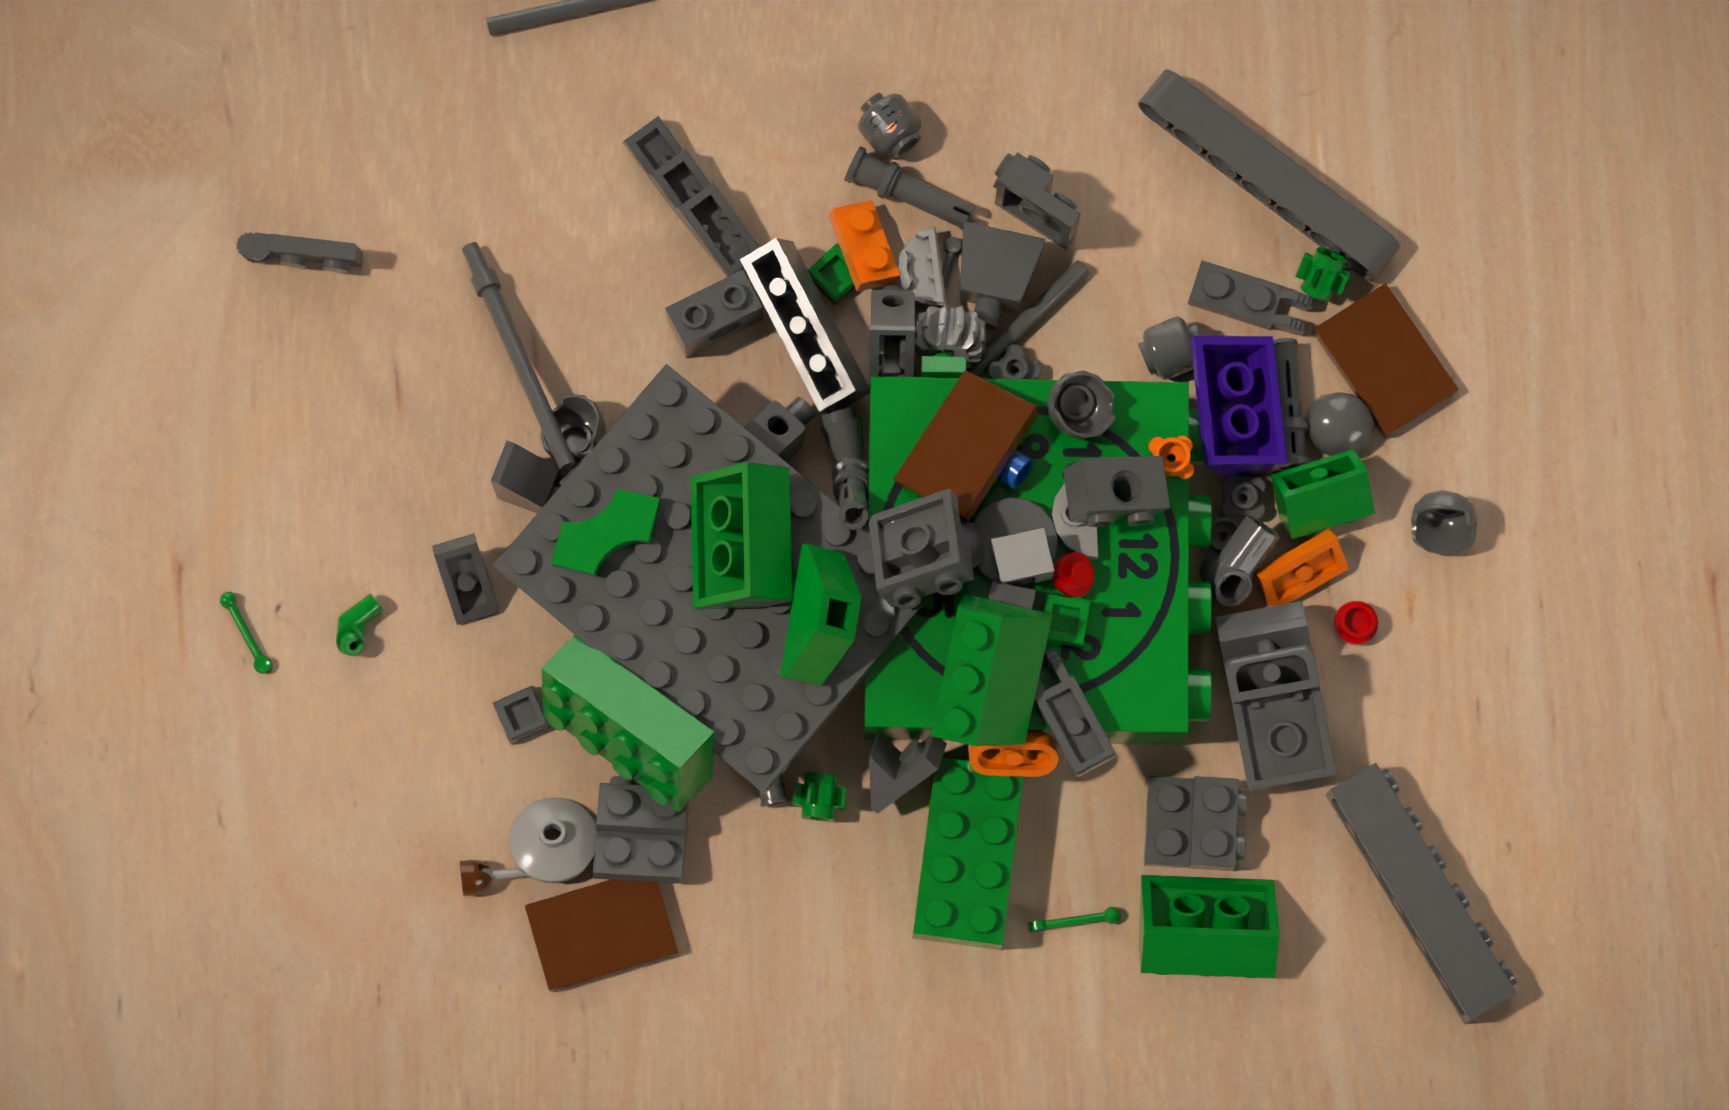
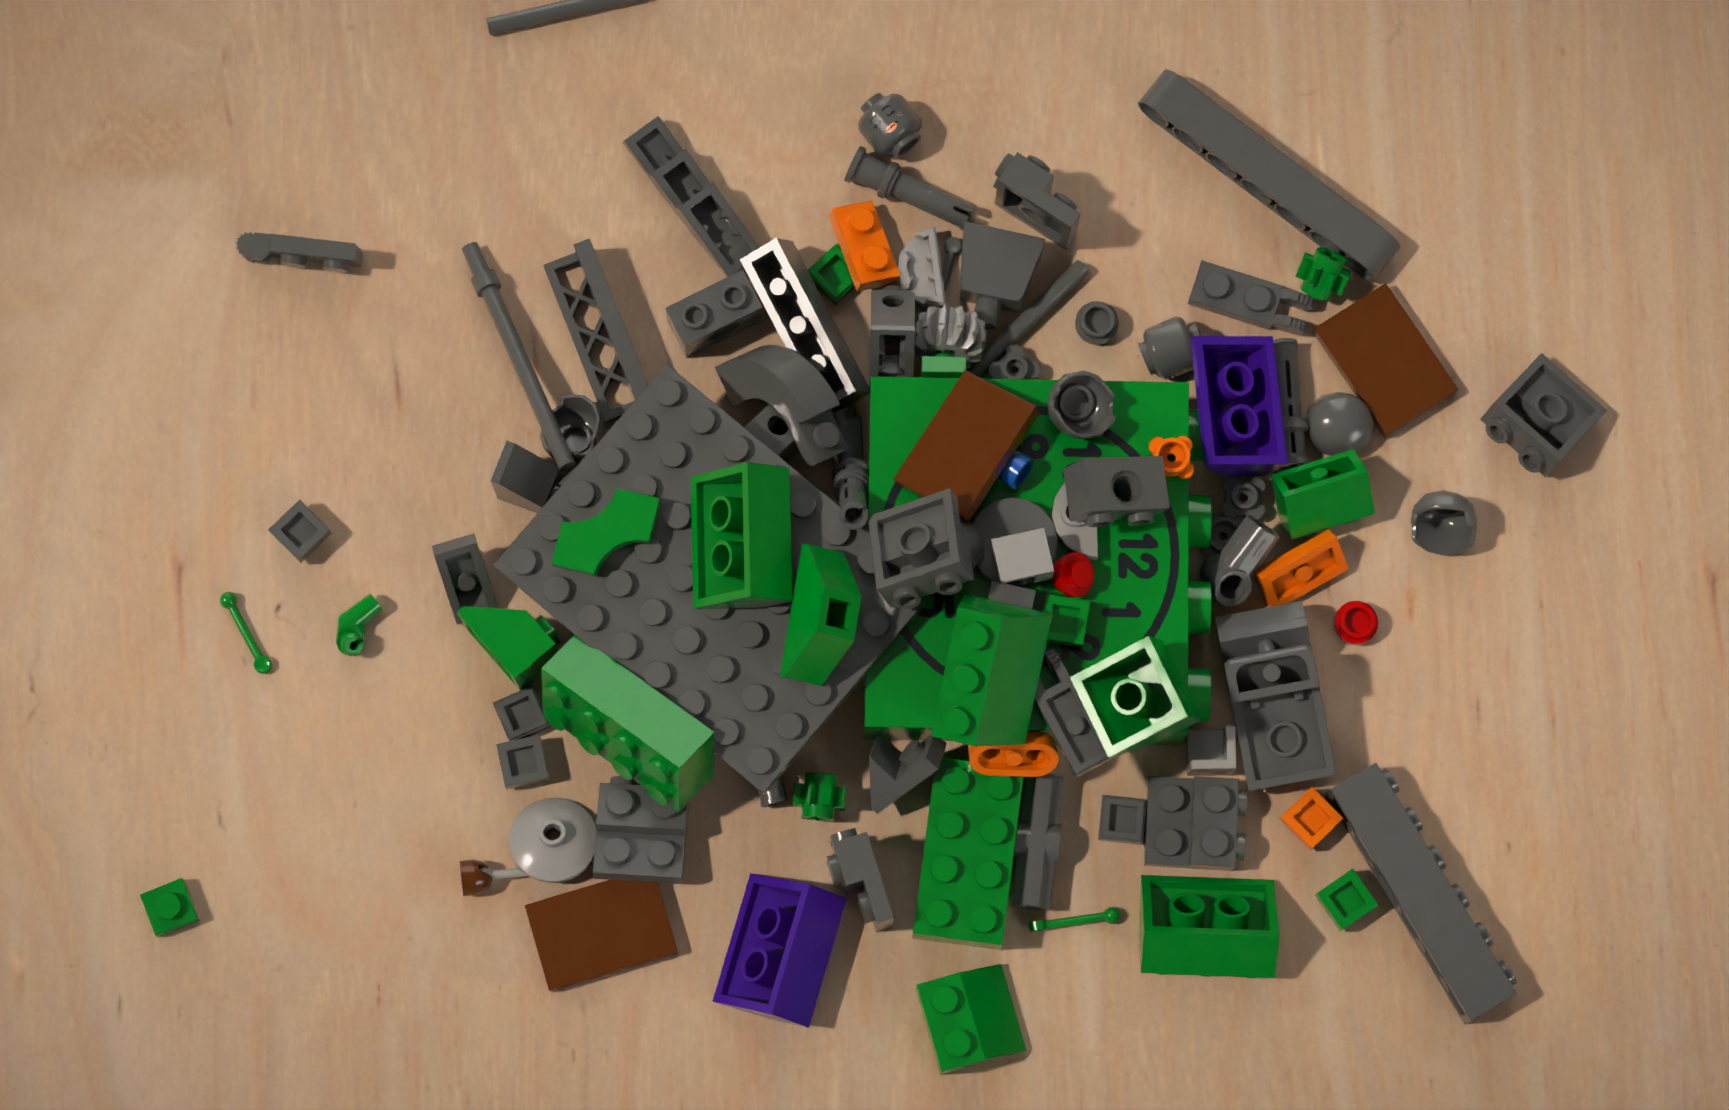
(169, 907): none -> green plate
(300, 531): none -> dark grey plate
(512, 640): none -> green slope
(522, 762): none -> dark grey plate
(609, 317): none -> dark grey fence
(779, 949): none -> dark purple slope
(794, 391): none -> dark grey arch
(857, 870): none -> dark grey plate
(970, 1018): none -> green slope
(1037, 842): none -> dark grey piece
(1096, 322): none -> dark grey plate
(1122, 819): none -> dark grey tile
(1135, 697): none -> green slope
(1211, 752): none -> light grey panel
(1311, 818): none -> orange plate
(1346, 900): none -> green plate
(1542, 416): none -> dark grey plate

